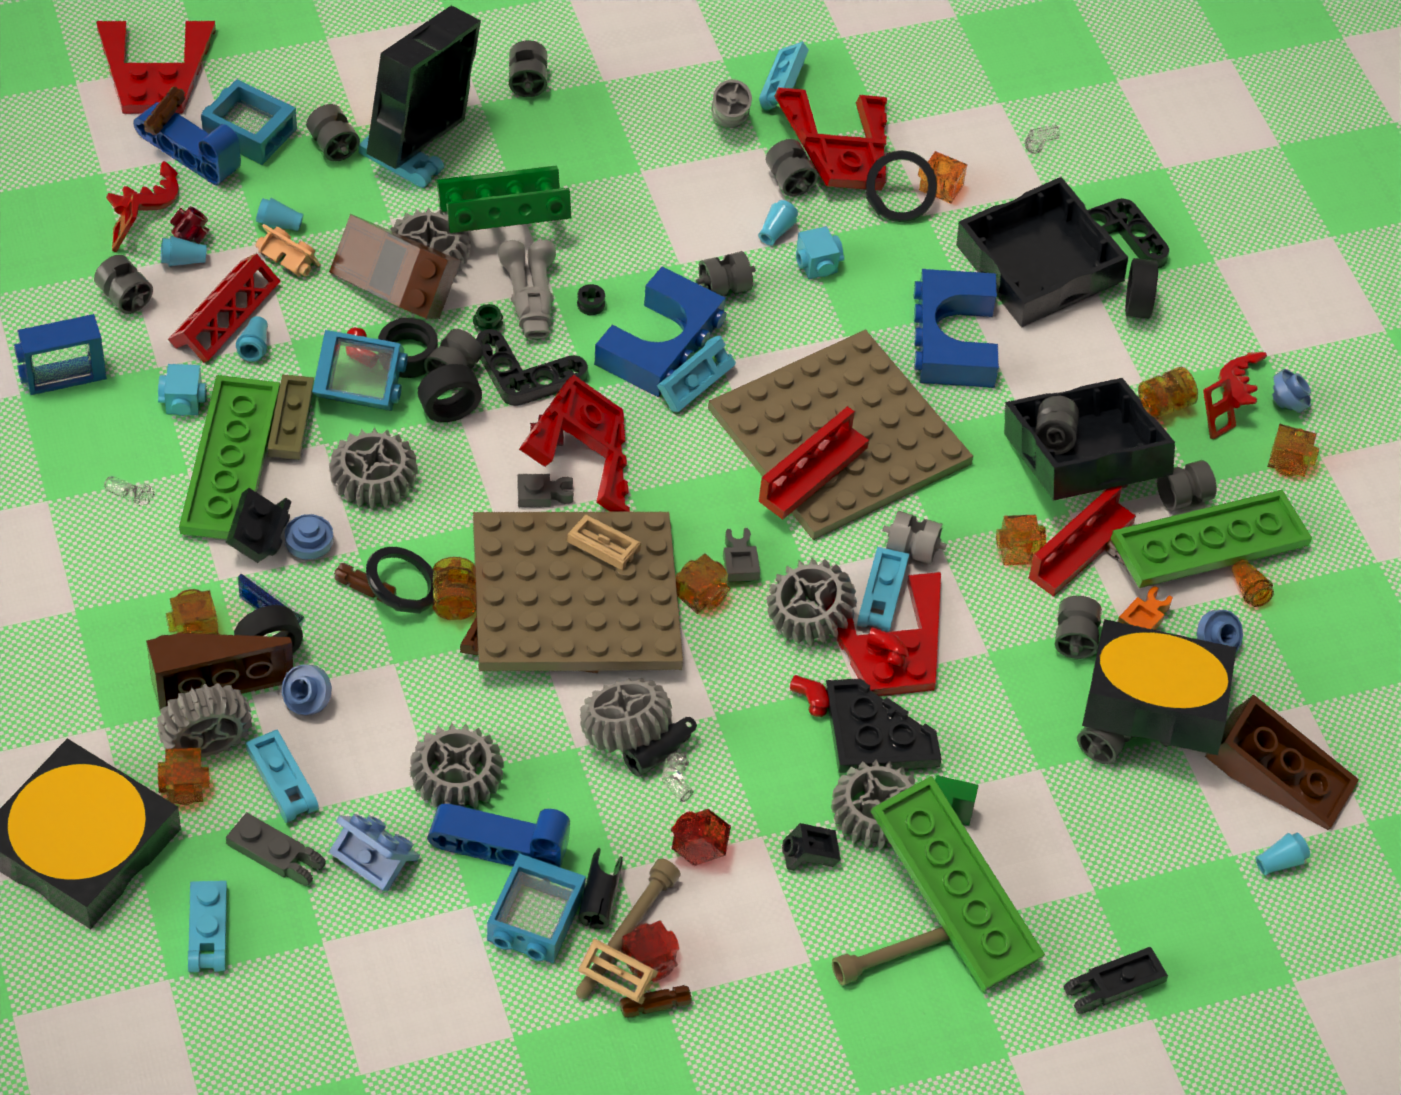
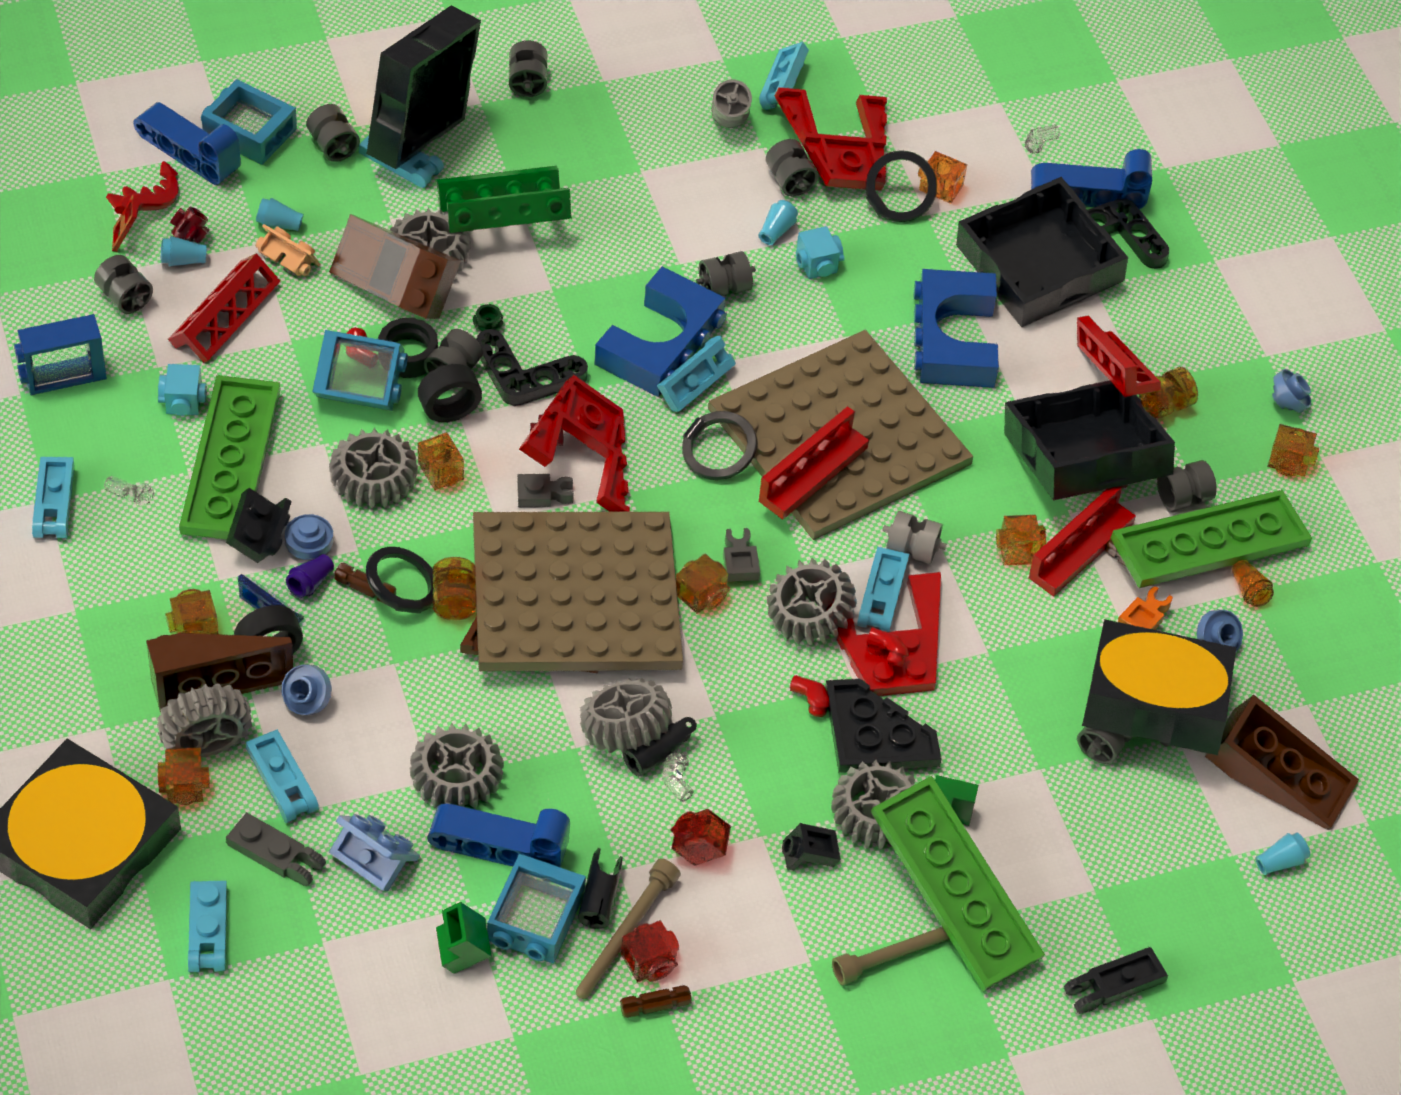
(53, 496): none -> medium azure plate
(144, 84): red wing -> none
(164, 110): reddish brown axle -> none
(253, 340): medium azure cone -> none
(291, 417): olive plate -> none
(307, 577): none -> dark purple cone
(441, 461): none -> clear orange brick
(462, 938): none -> green piece
(534, 302): light grey piece -> none
(588, 307): black bush -> none
(600, 545): tan tile -> none
(643, 984): tan tile -> none
(707, 420): none -> black piece
(1057, 423): dark grey wheel -> none
(1078, 627): dark grey wheel -> none
(1102, 184): none -> blue beam
(1115, 359): none -> red fence
(1141, 288): black tyre -> none
(1235, 392): red piece -> none

